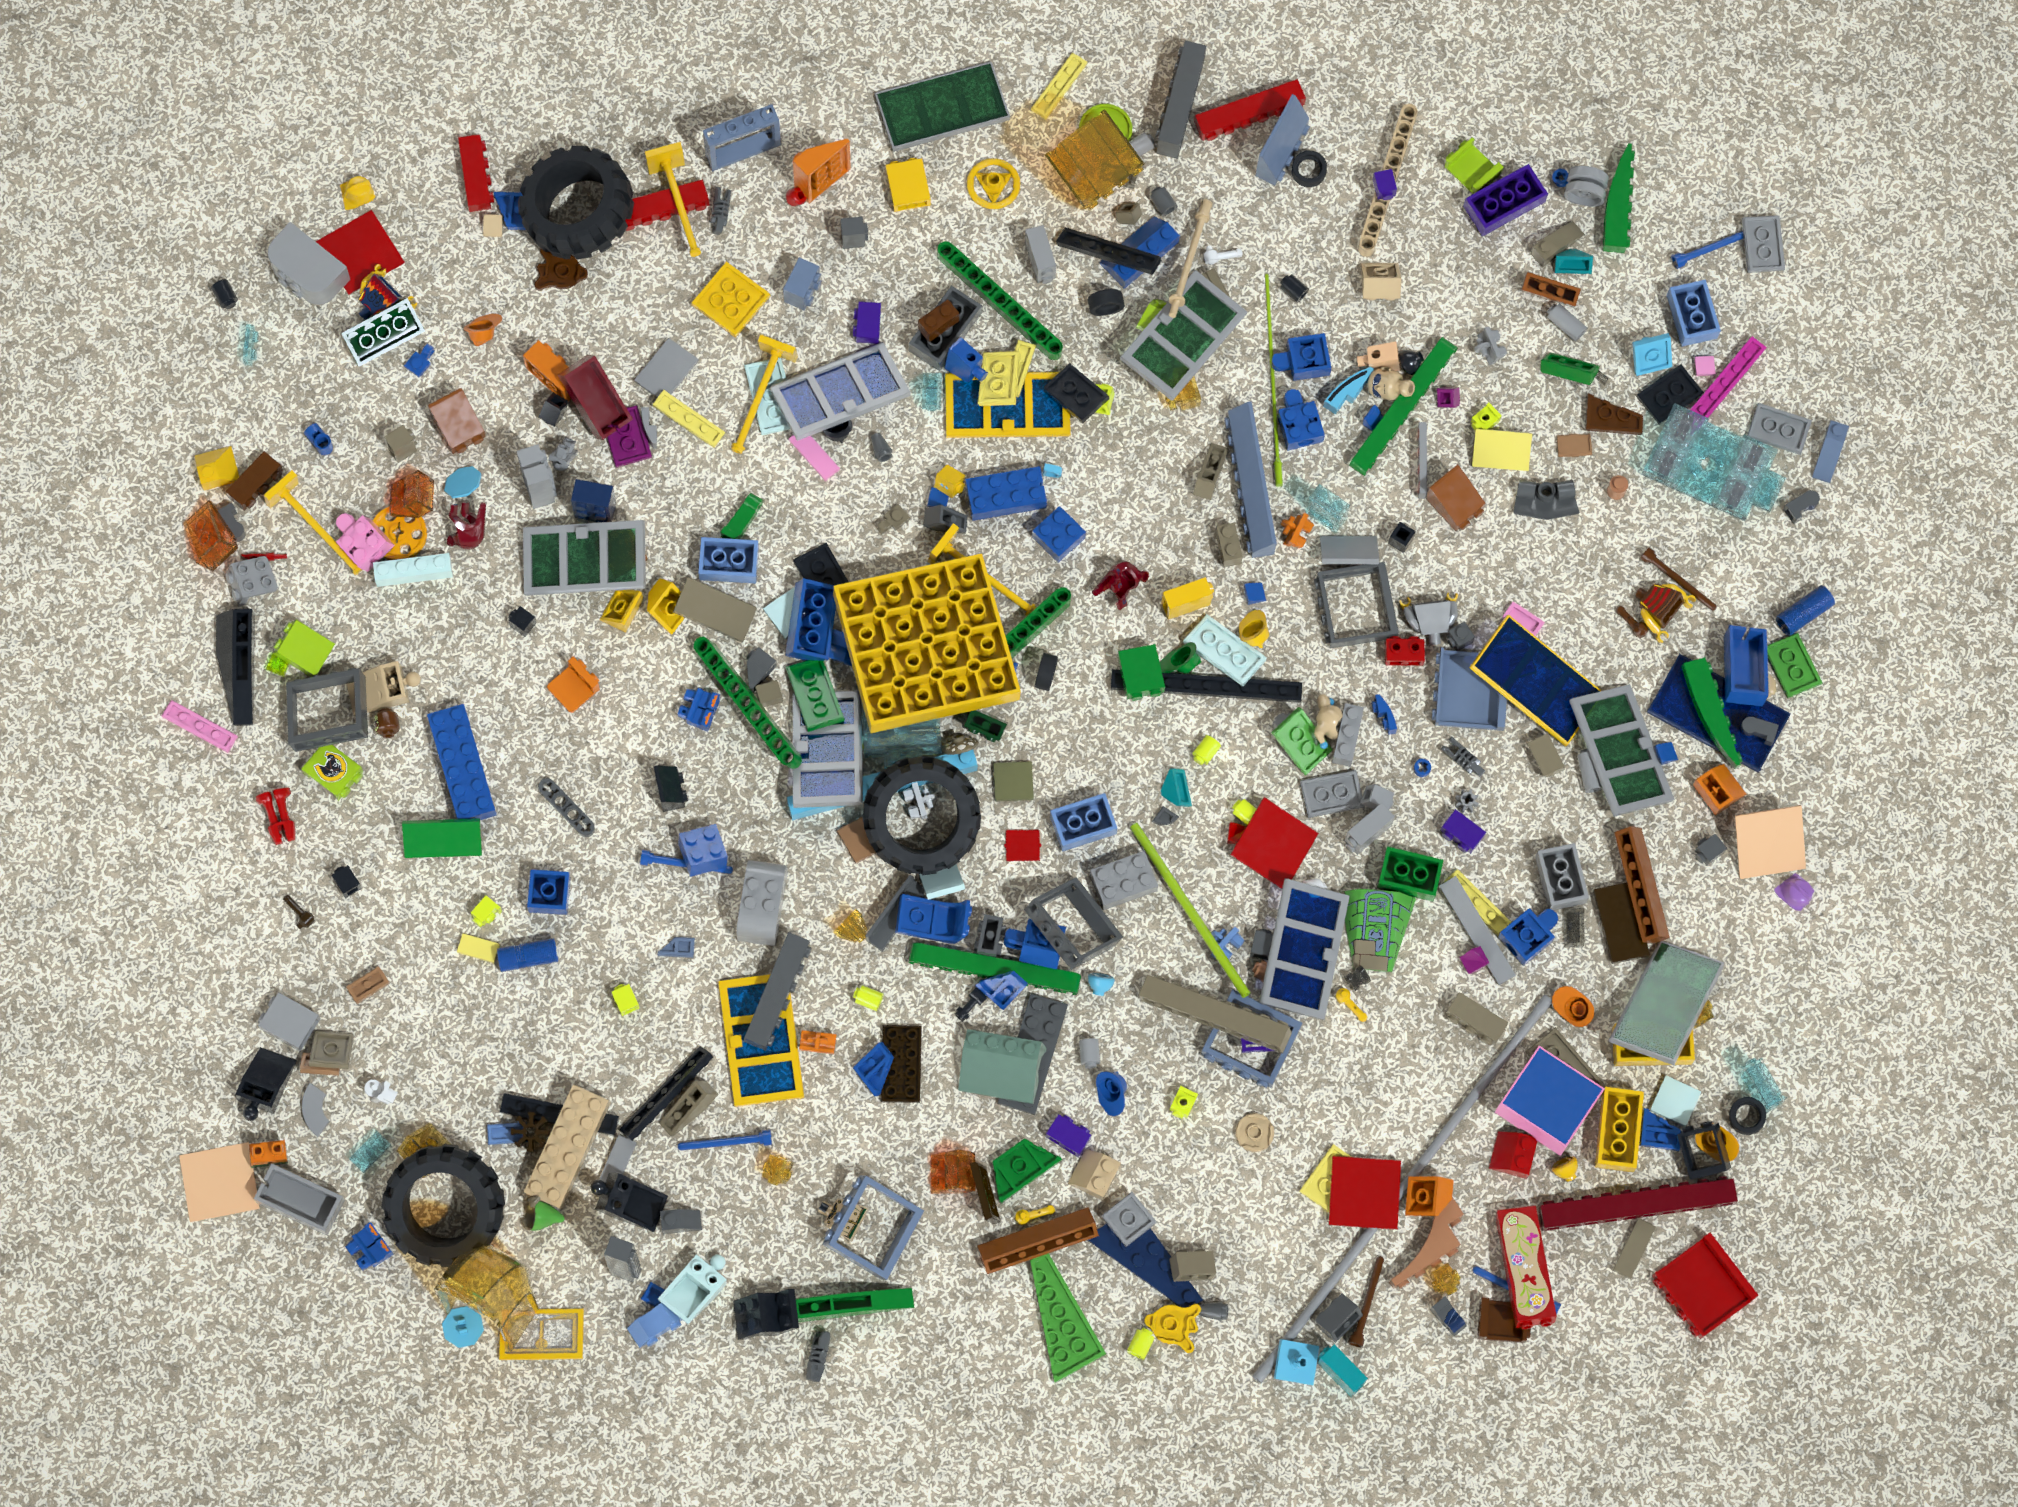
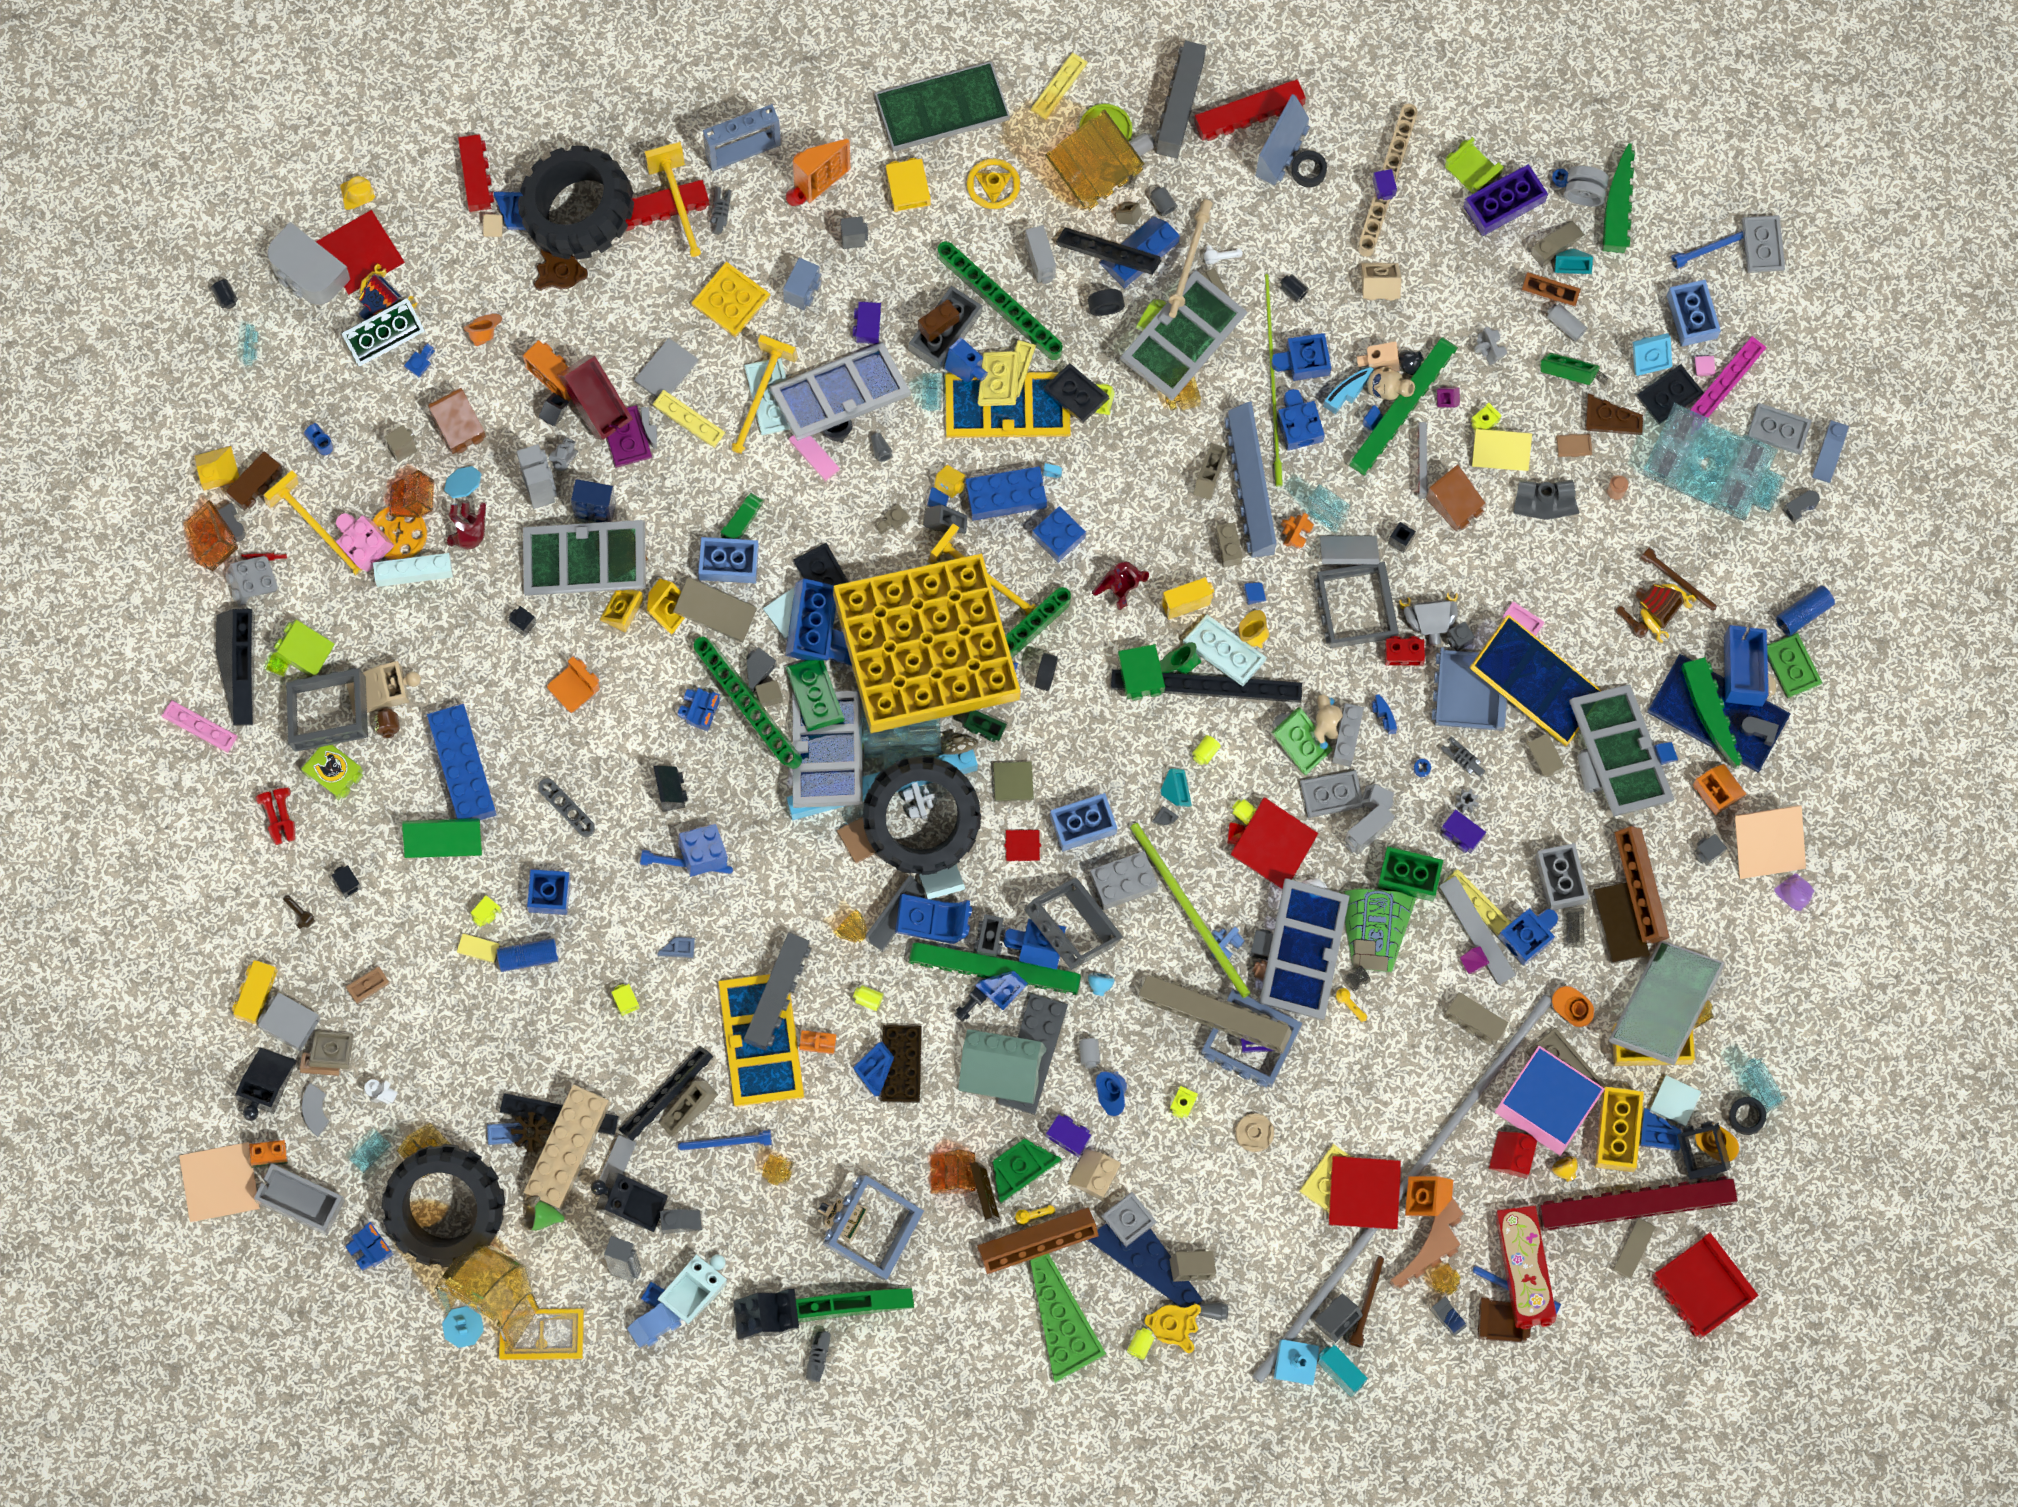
(254, 992): none -> yellow brick
(761, 902): light grey brick -> none

